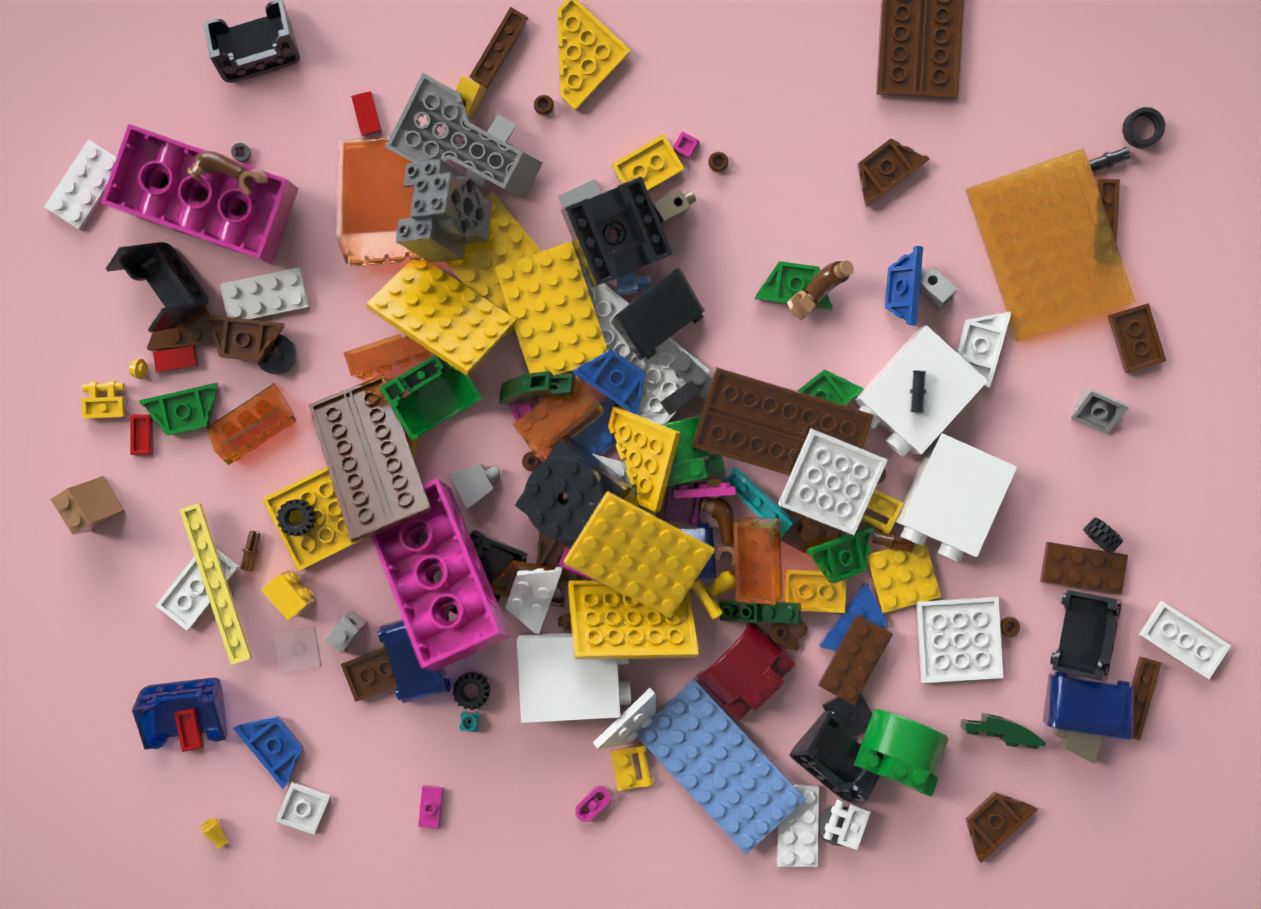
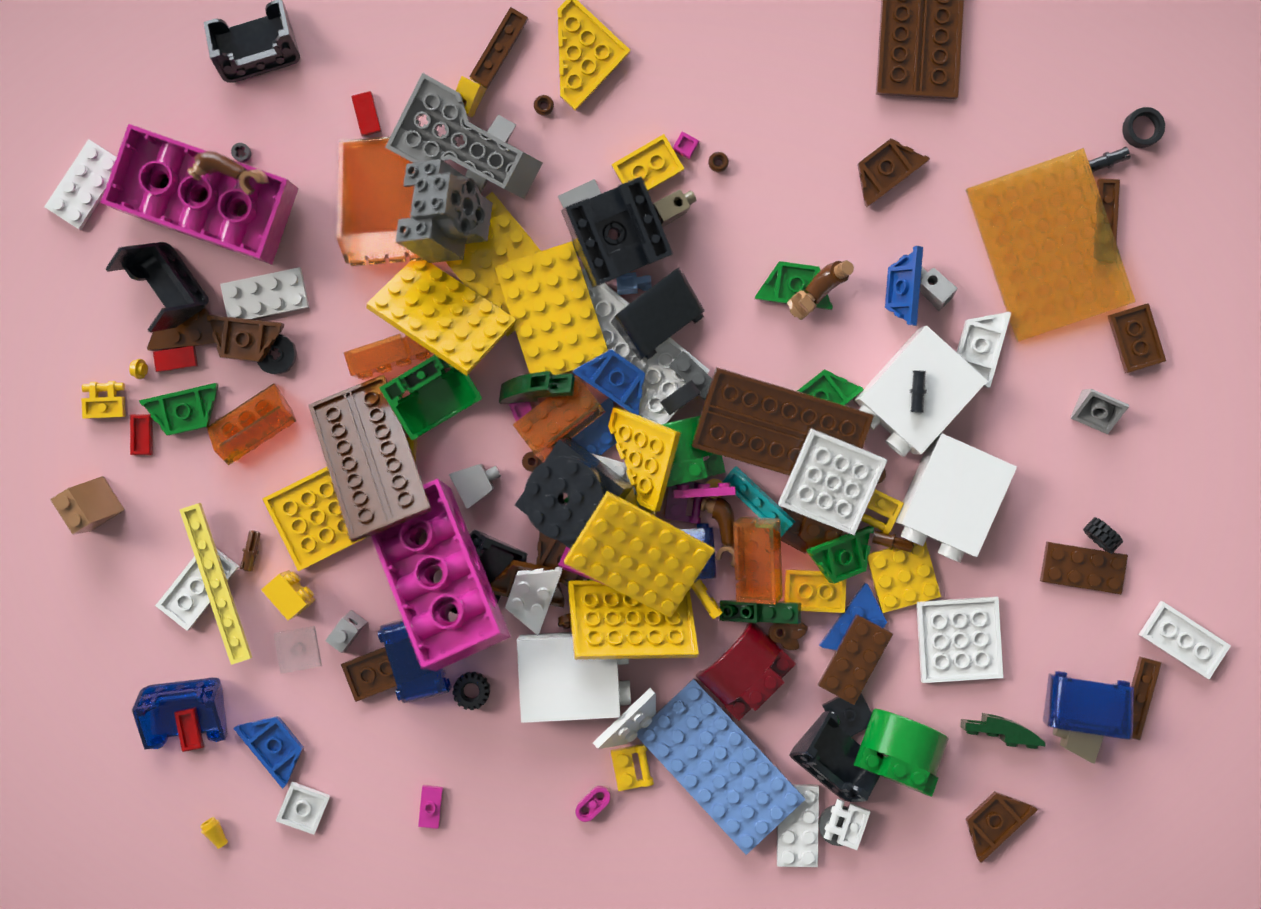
(287, 526): black tyre -> none
(465, 726): teal plate -> none
(723, 583): yellow cone -> none
(1015, 626): reddish brown plate -> none
(1087, 635): black windscreen -> none

